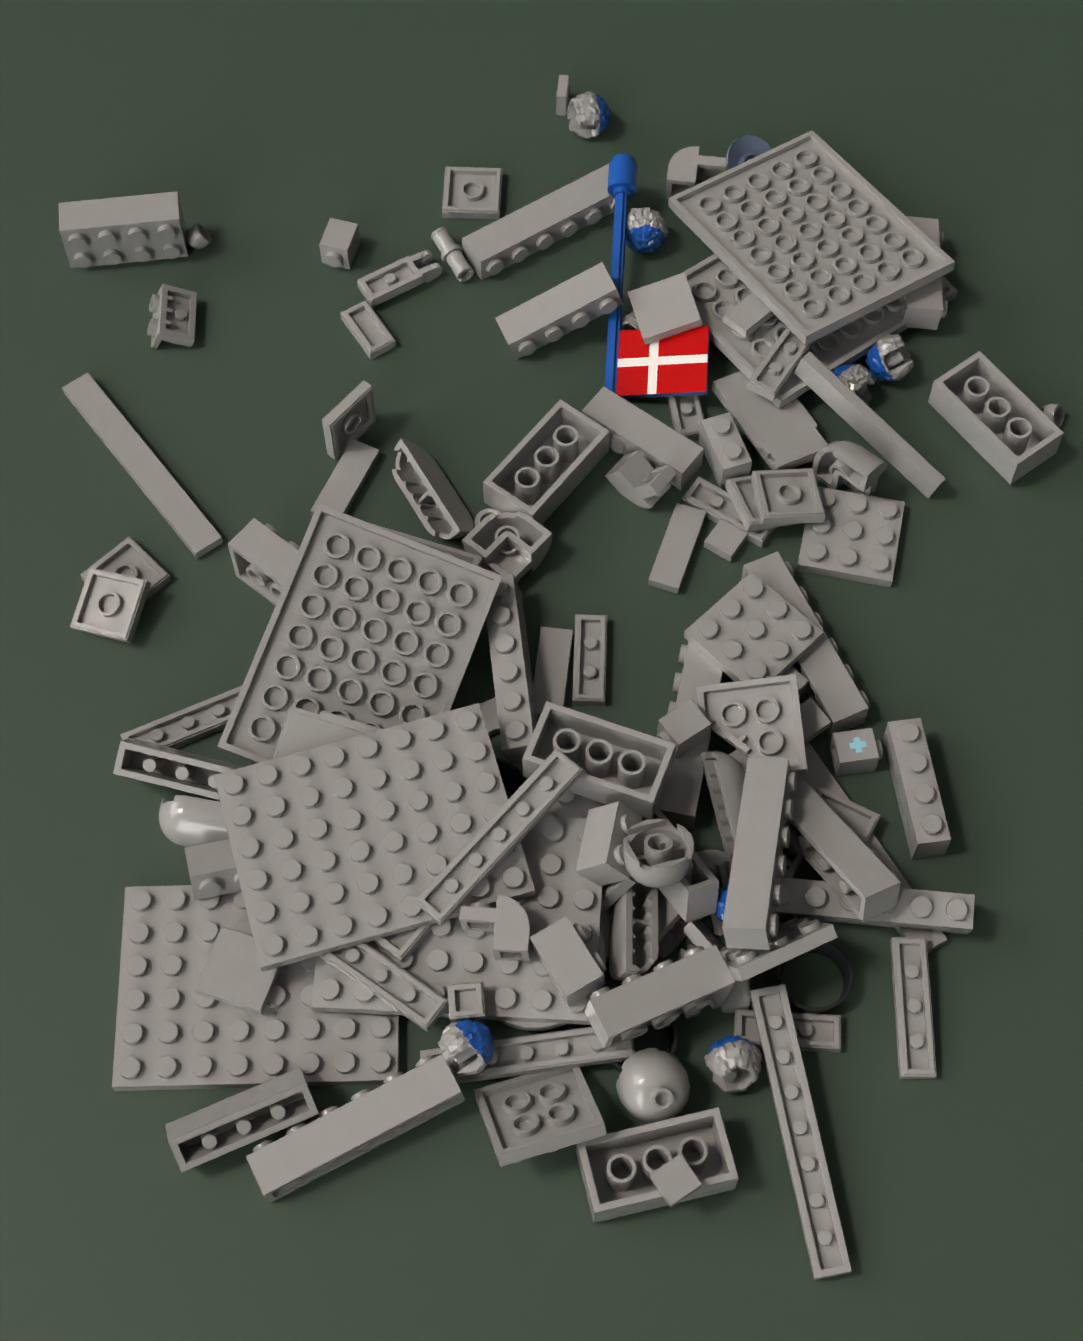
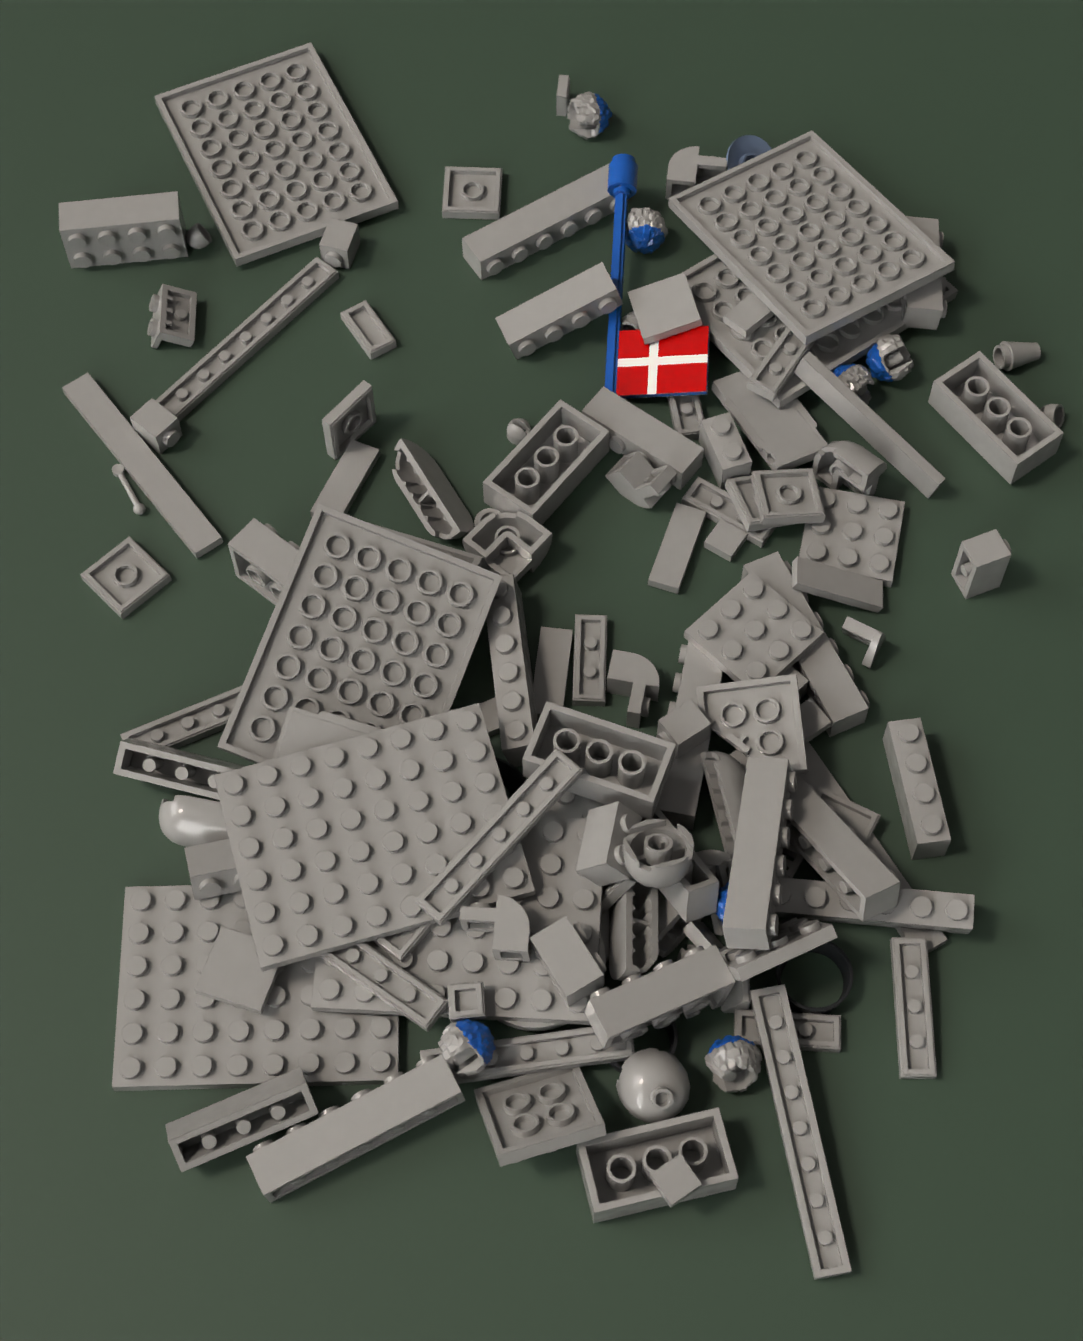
(110, 605): light grey tile -> none
(119, 471): none -> light grey hinge
(156, 426): none -> light grey brick
(248, 338): none -> light grey tile
(275, 153): none -> light grey plate
(398, 277): light grey hinge -> none
(452, 254): light grey pin -> none
(515, 430): none -> light grey hinge
(635, 678): none -> light grey brick
(837, 584): none -> light grey tile
(855, 752): light grey brick -> none
(866, 635): none -> light grey tile
(981, 563): none -> light grey brick
(1015, 354): none -> light grey cone

